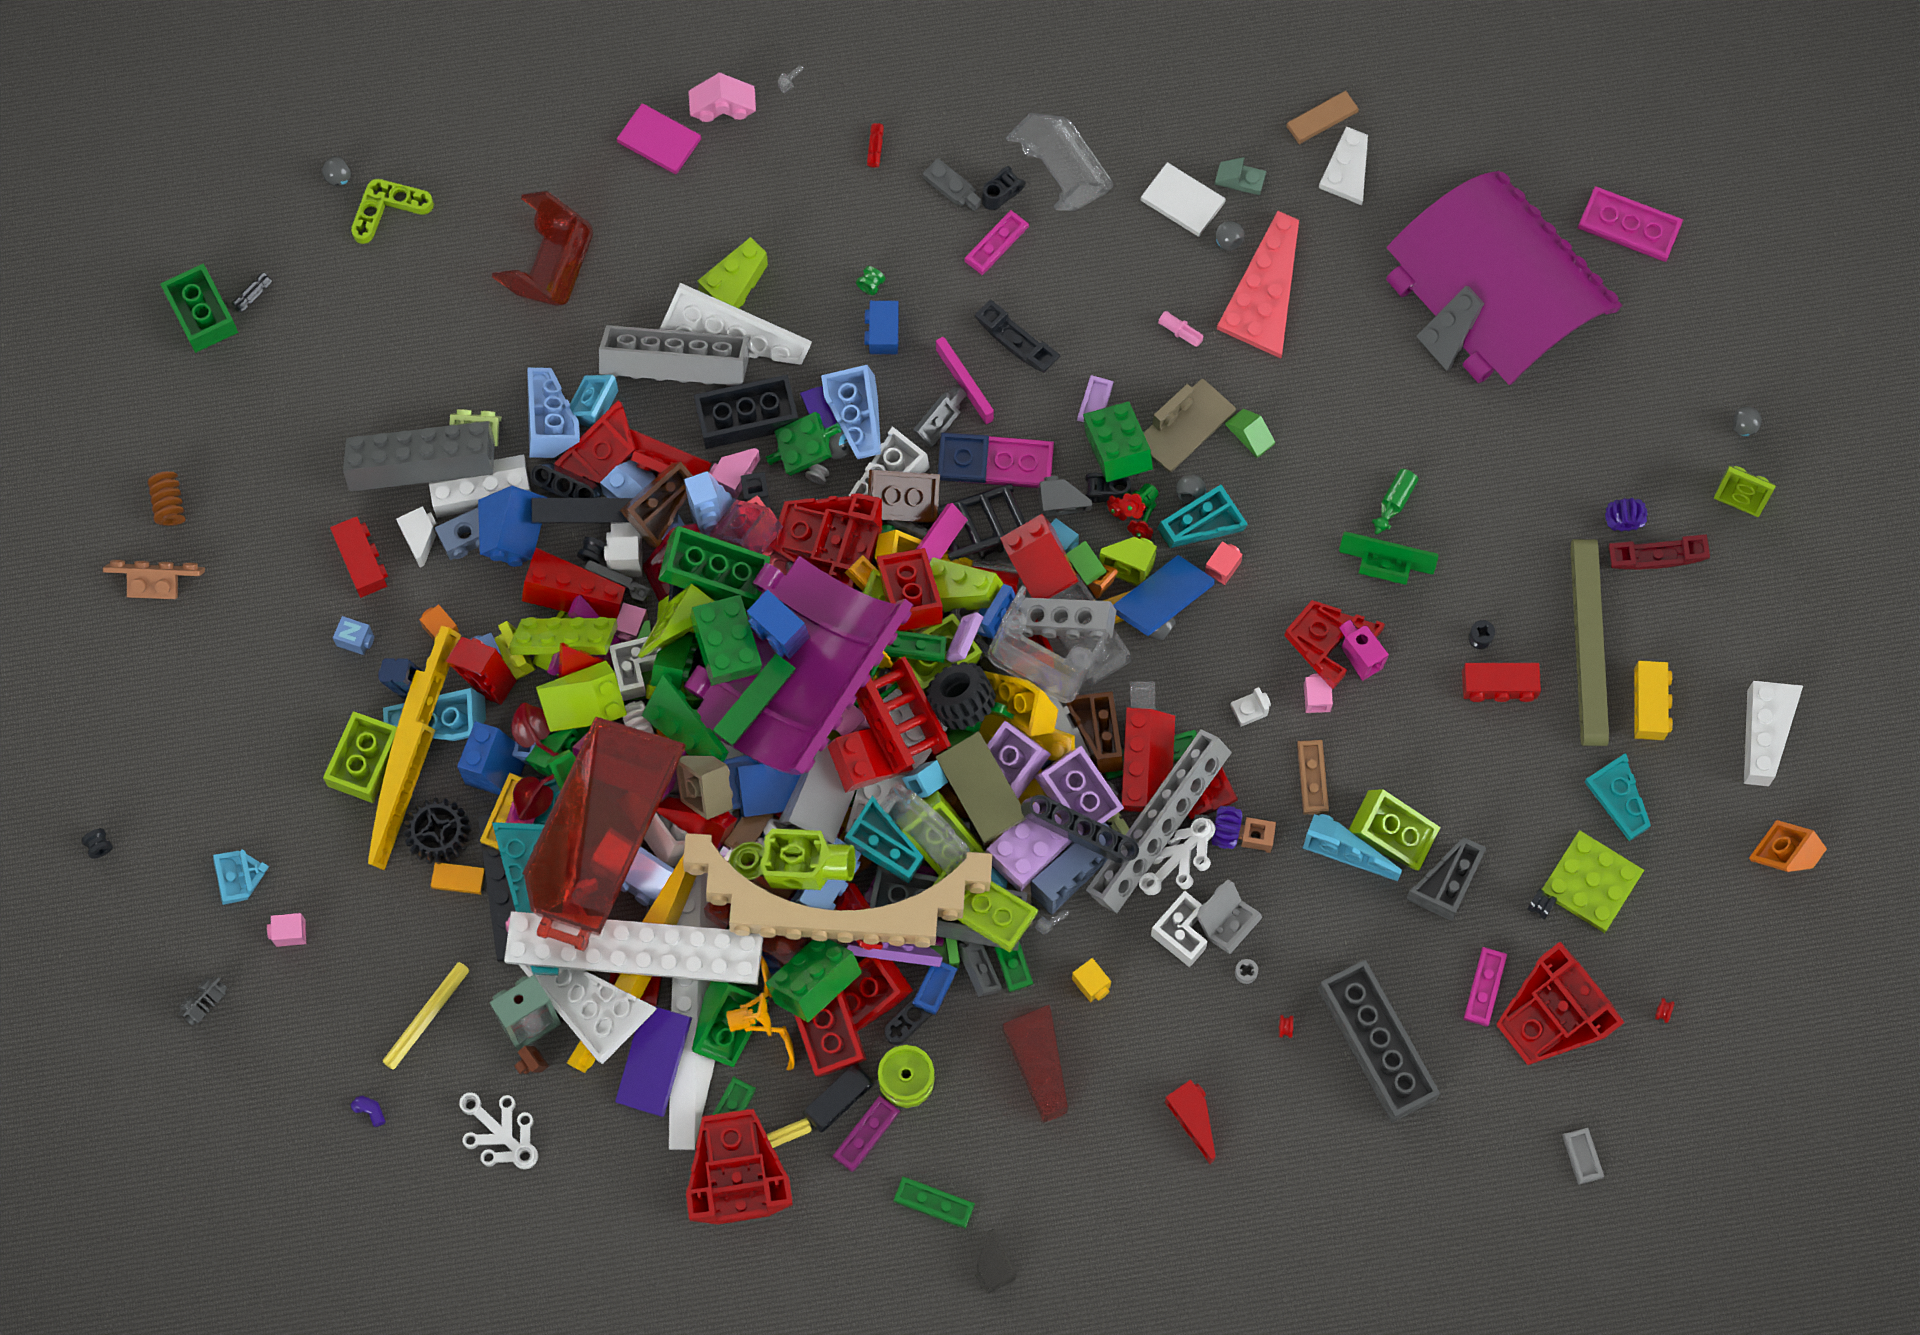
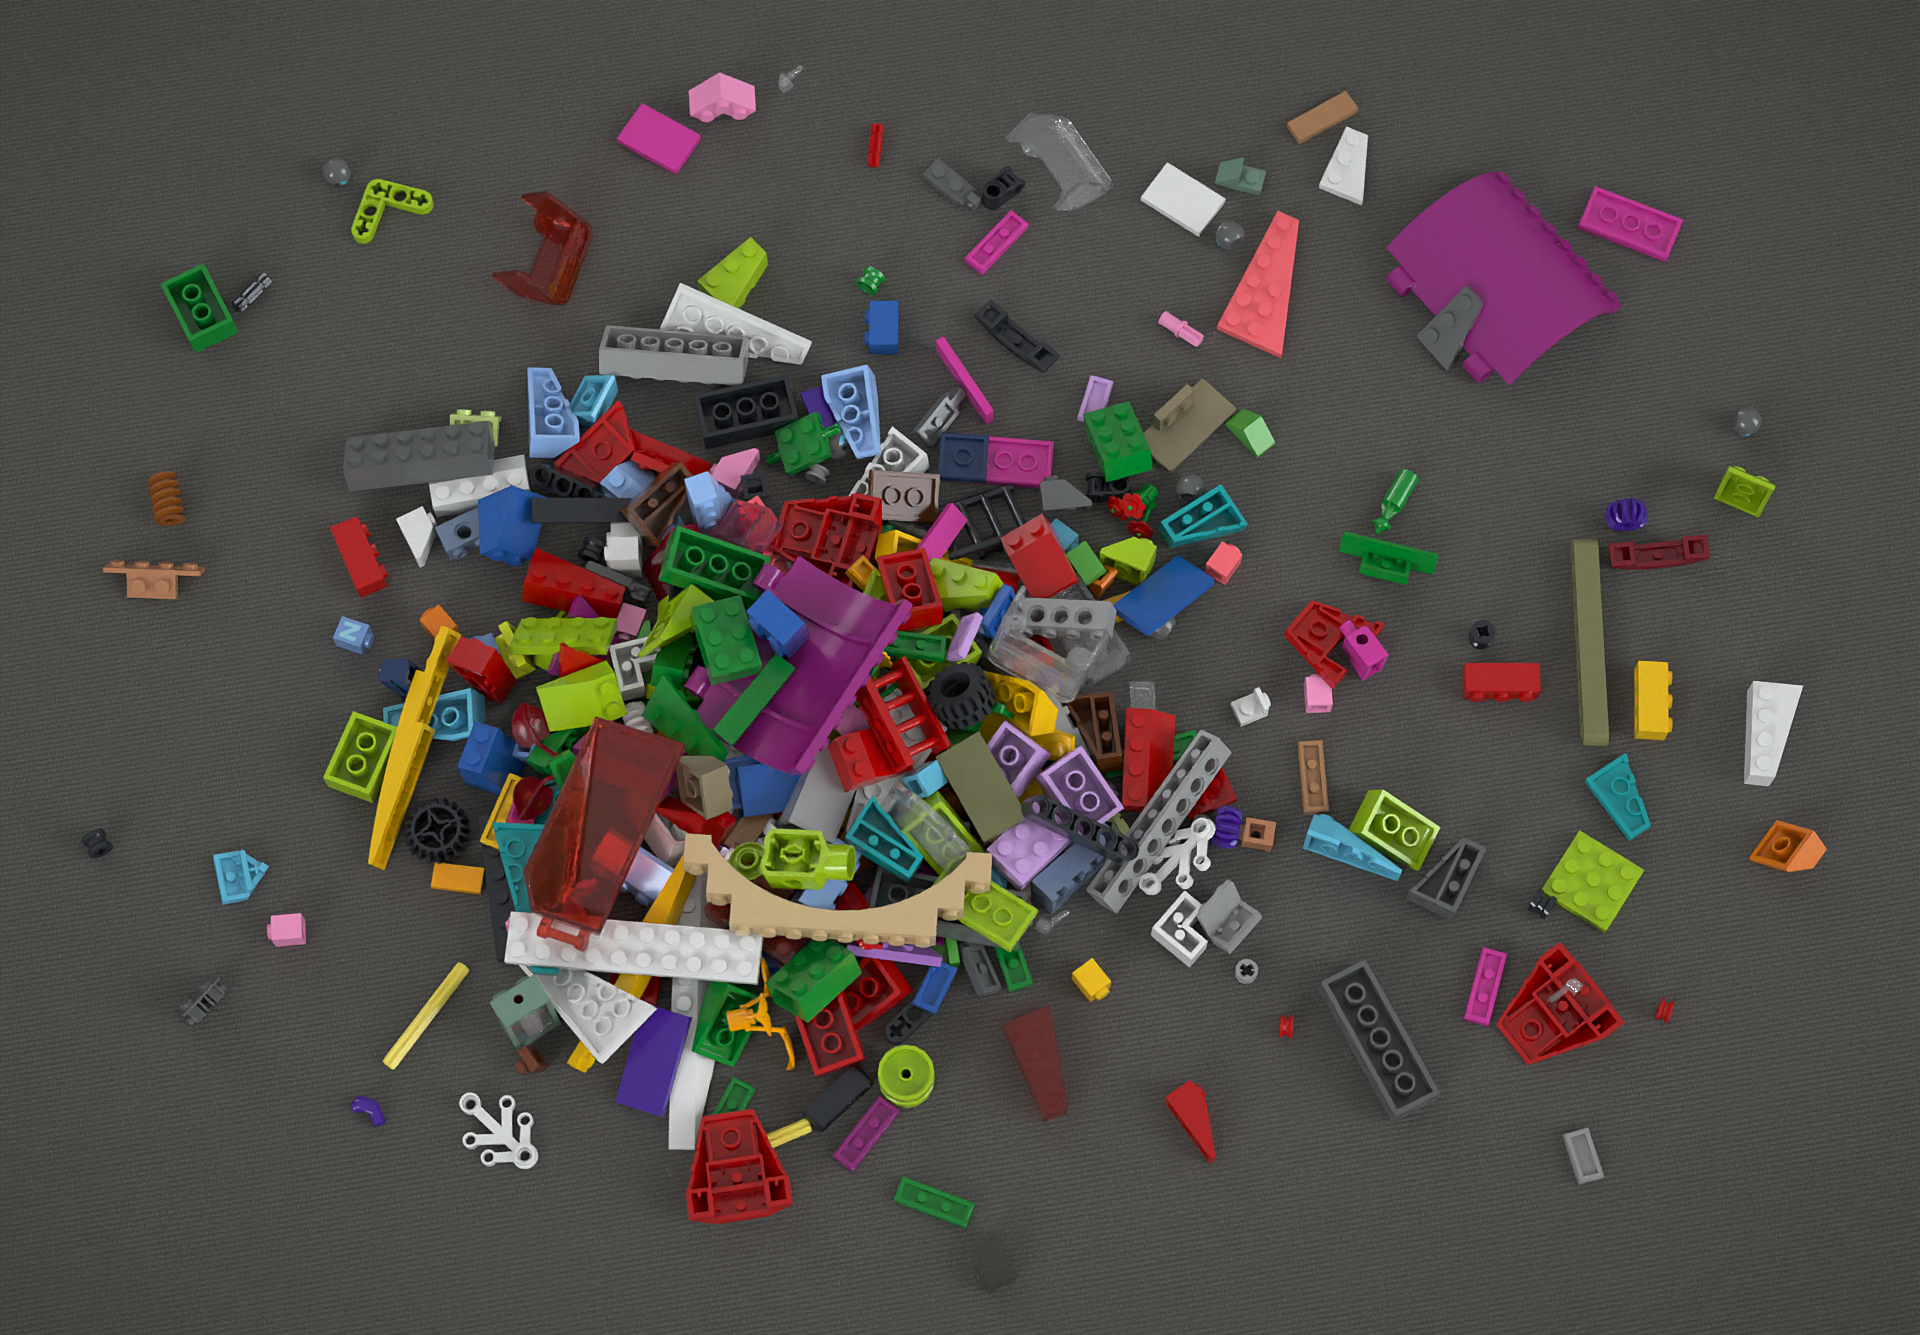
(1572, 986): none -> clear hand

